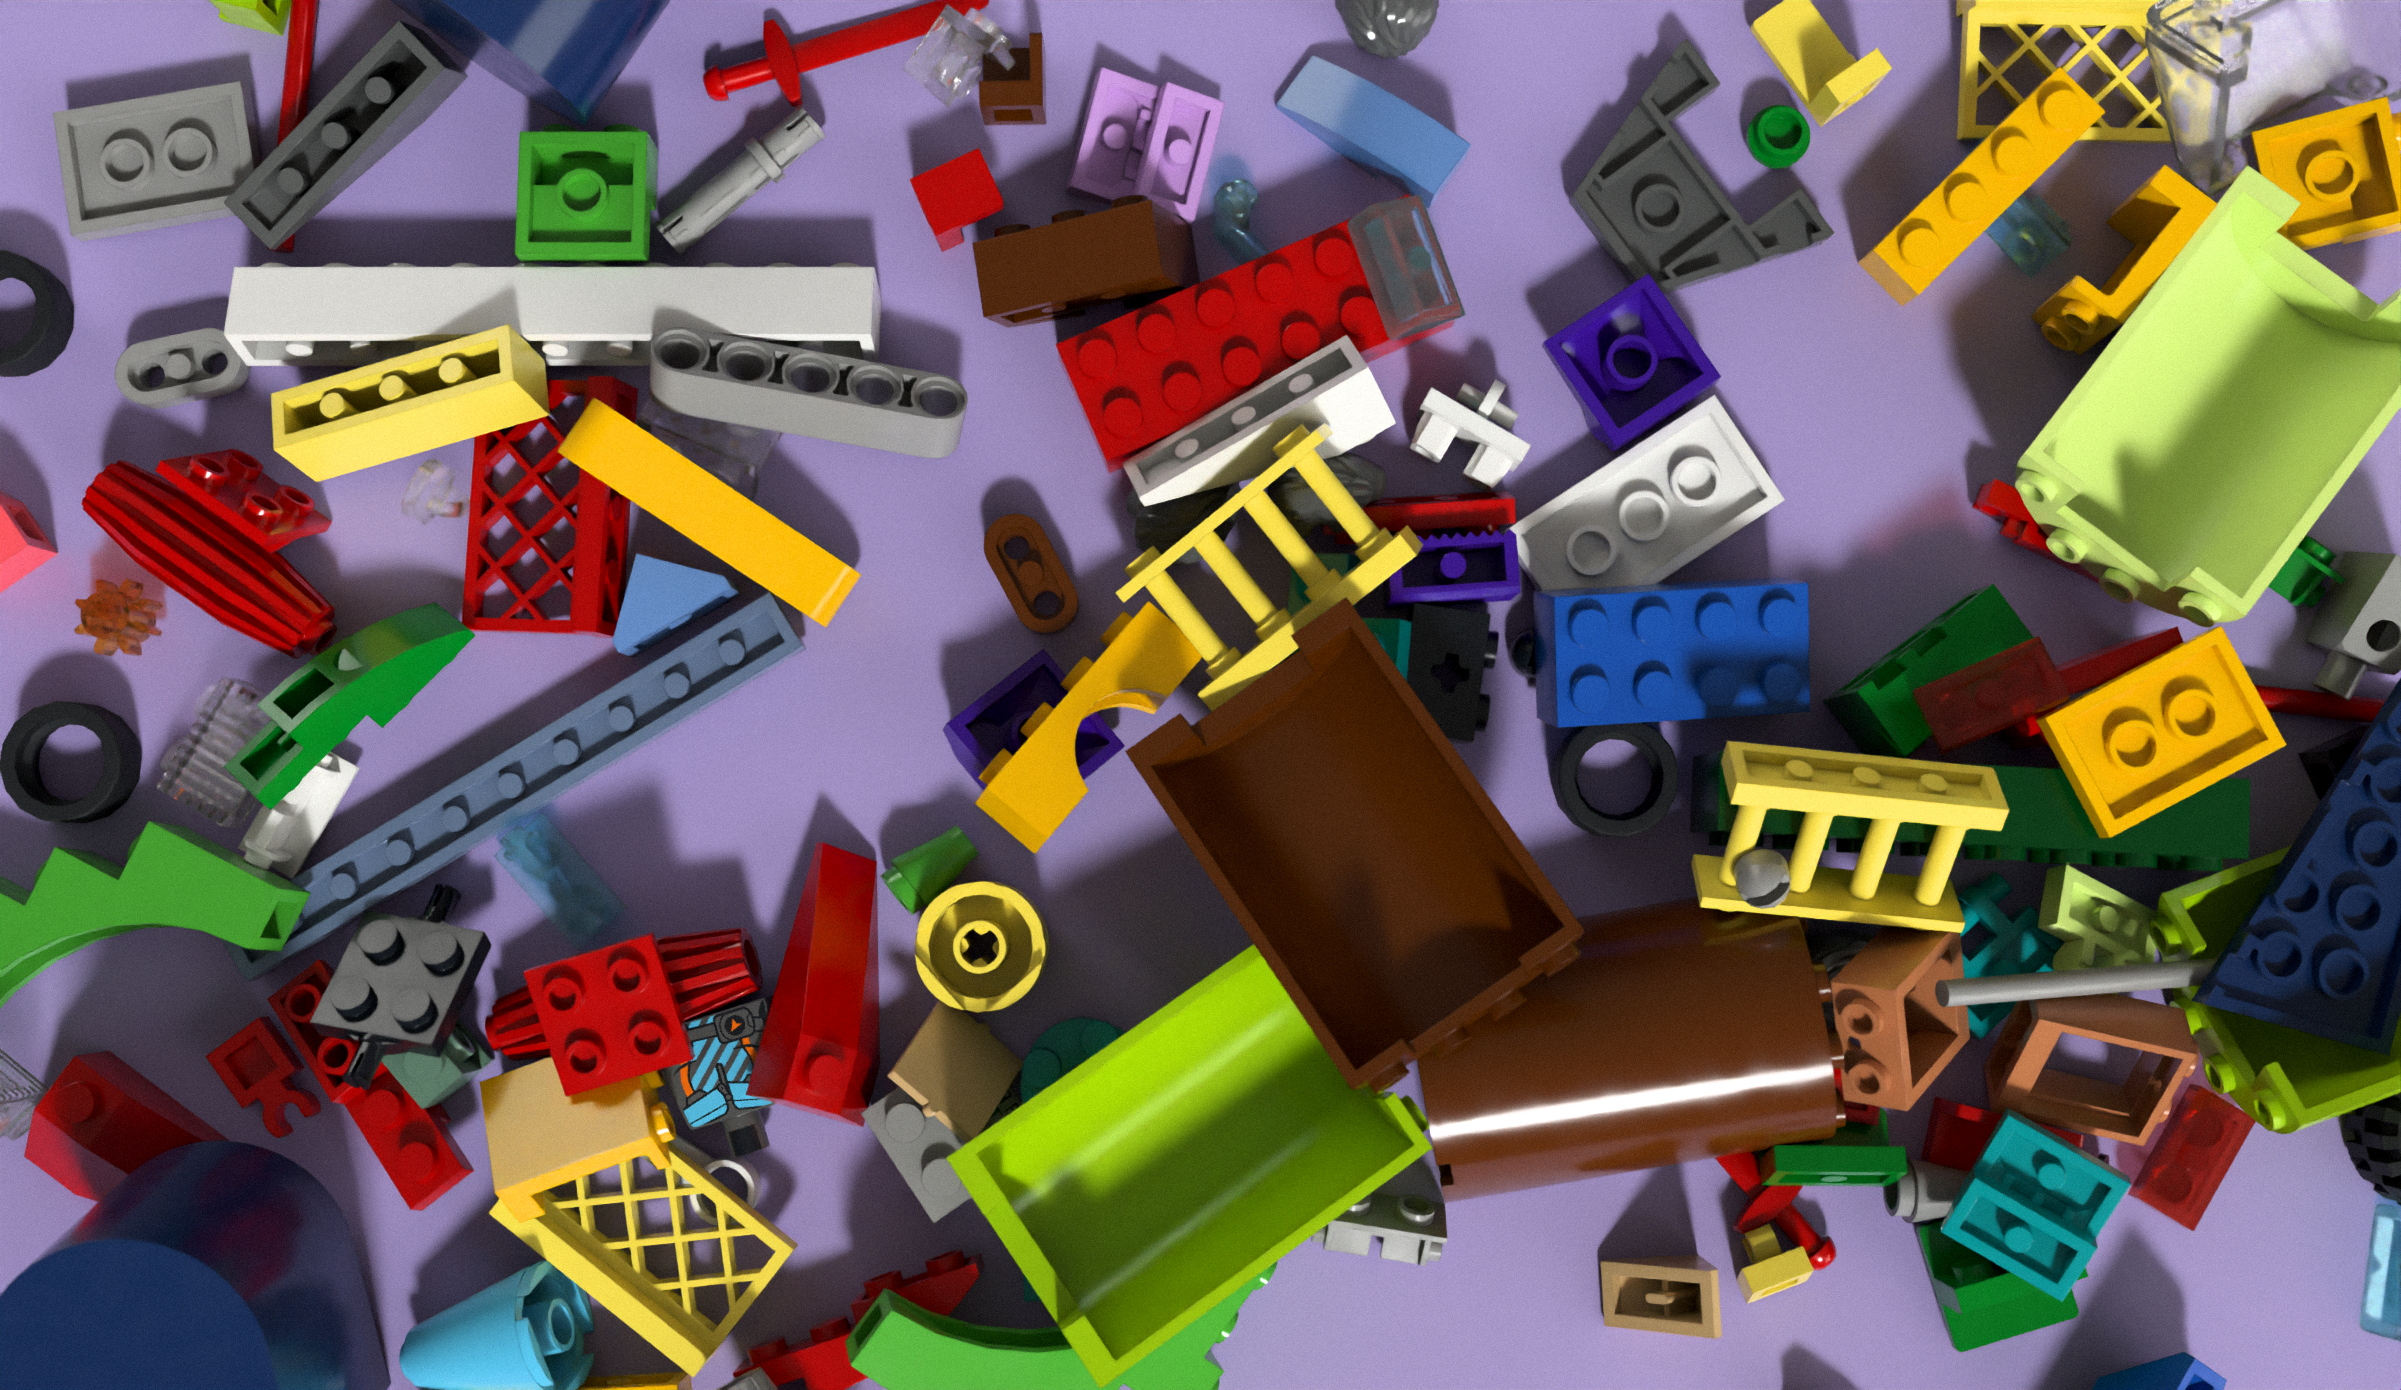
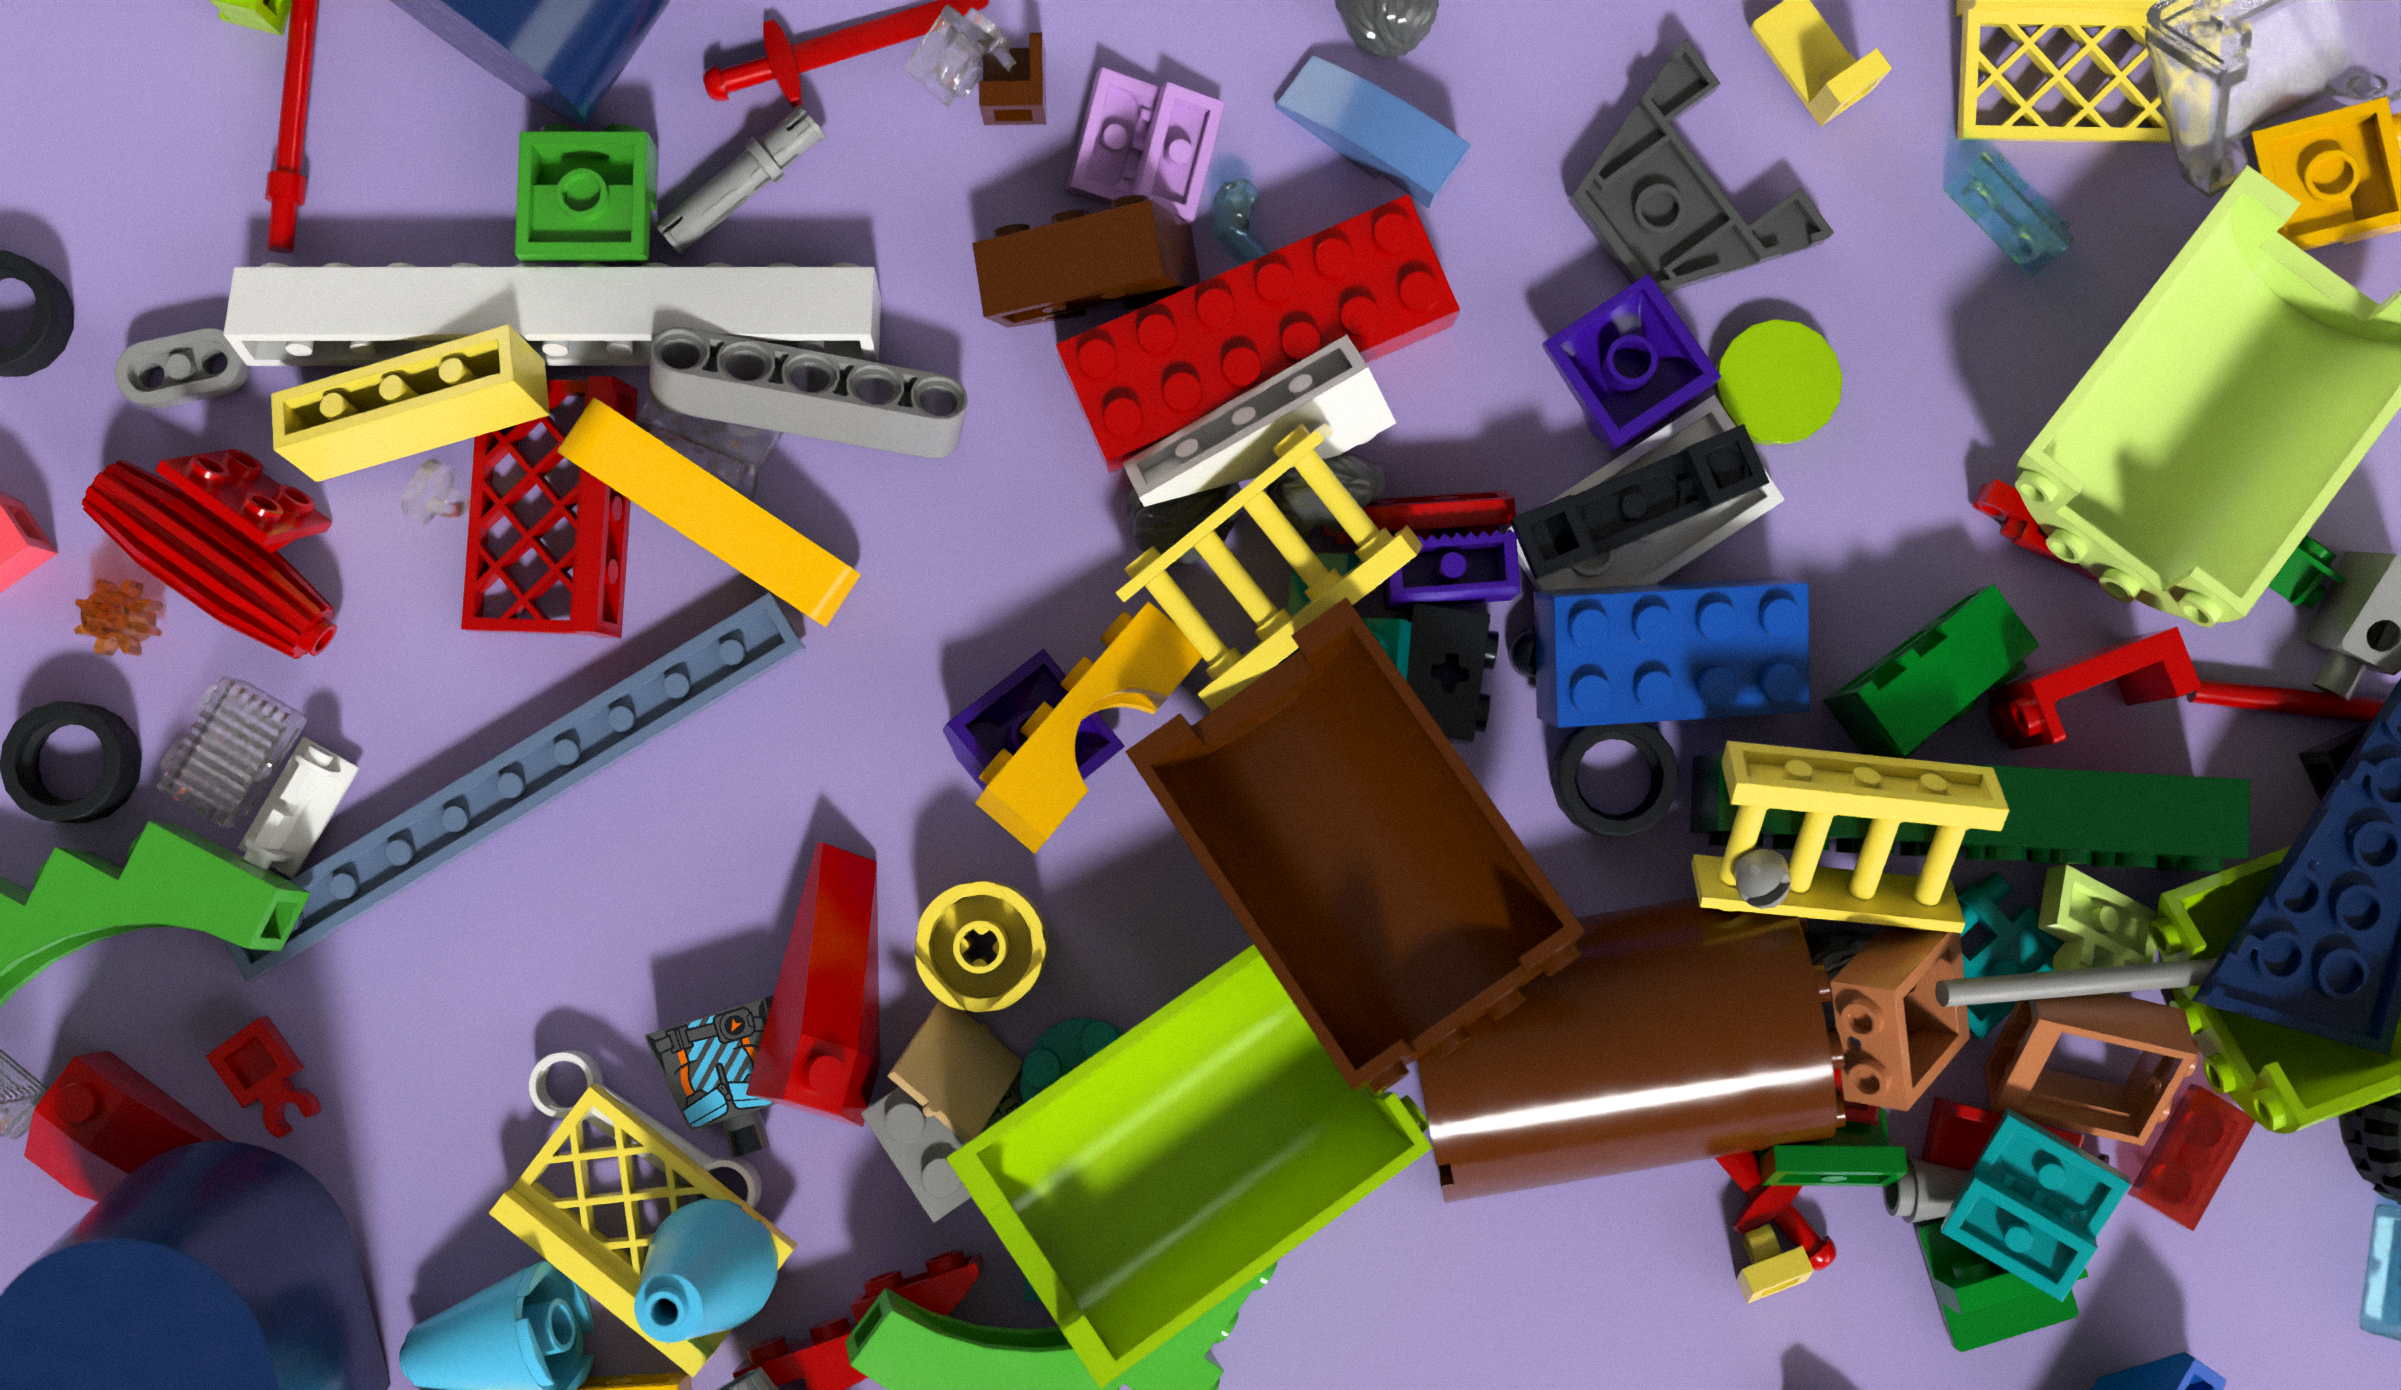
(155, 159): light grey plate -> none
(328, 696): green slope -> none
(347, 133): dark grey slope -> none
(401, 985): plate -> none
(405, 1138): red slope -> none
(437, 1079): sand green brick -> none
(550, 1139): yellow panel -> none
(559, 880): clear light blue hinge -> none
(623, 1004): red plate -> none
(665, 600): medium blue slope -> none
(705, 1272): none -> medium azure cone
(928, 869): bright green cone -> none
(957, 196): red panel -> none
(1031, 575): reddish brown plate -> none
(1405, 266): clear light blue slope -> none
(1409, 1224): light grey hinge -> none
(1494, 447): white hips -> none
(1639, 502): none -> black slope
(1662, 1295): tan slope -> none
(1778, 136): green plate -> none
(1779, 382): none -> lime tile
(1981, 187): yellow arch -> none
(1990, 695): clear red plate -> none
(2160, 223): yellow panel -> none
(2161, 732): yellow plate -> none

